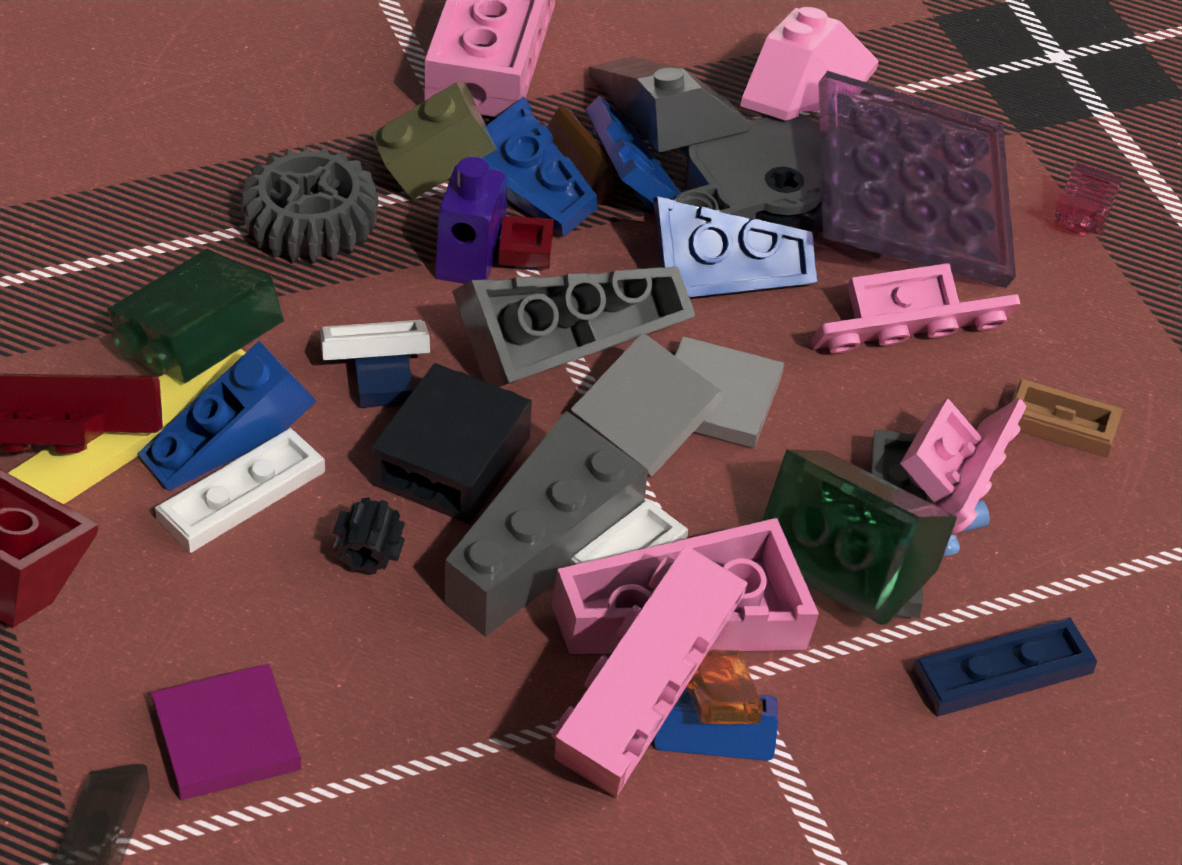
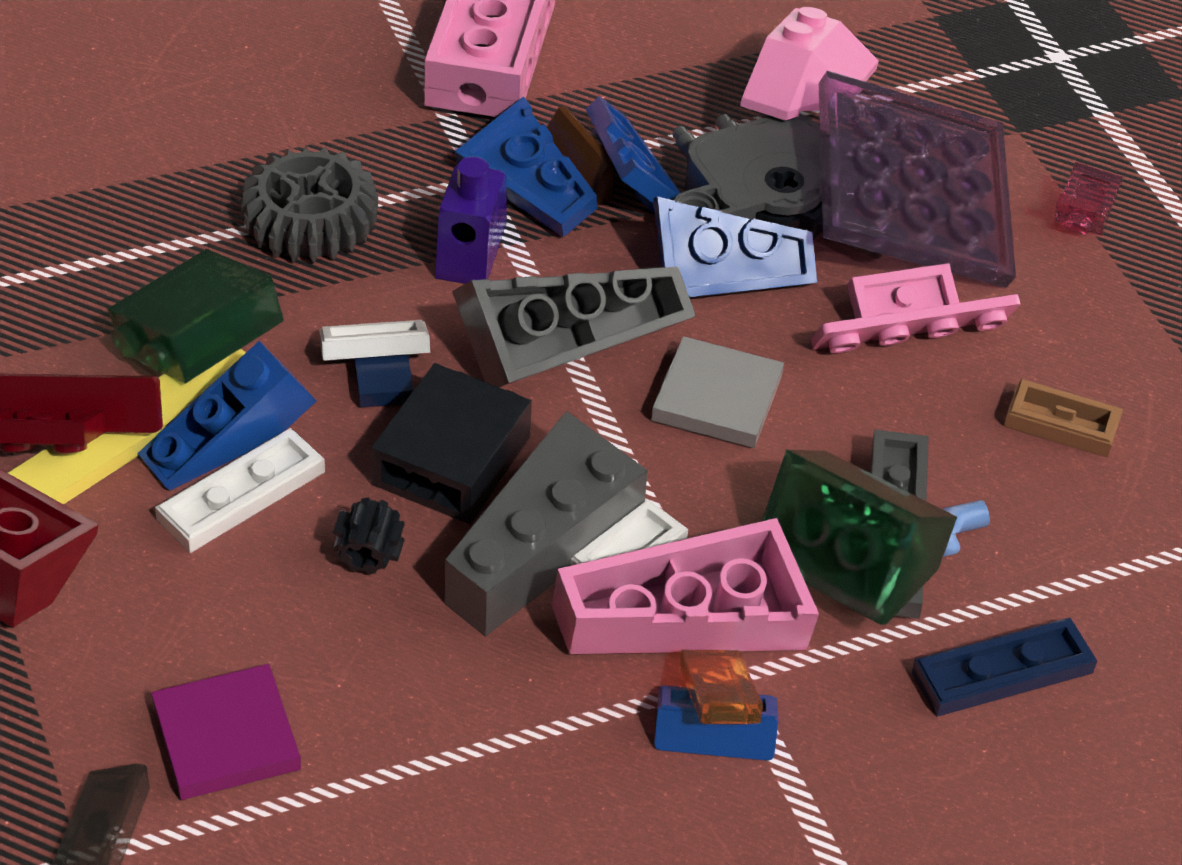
(433, 139): olive slope -> none
(526, 242): dark red plate -> none
(647, 670): bright pink wedge -> none
(648, 403): light grey tile -> none
(667, 103): dark grey wedge -> none
(956, 460): bright pink bracket -> none

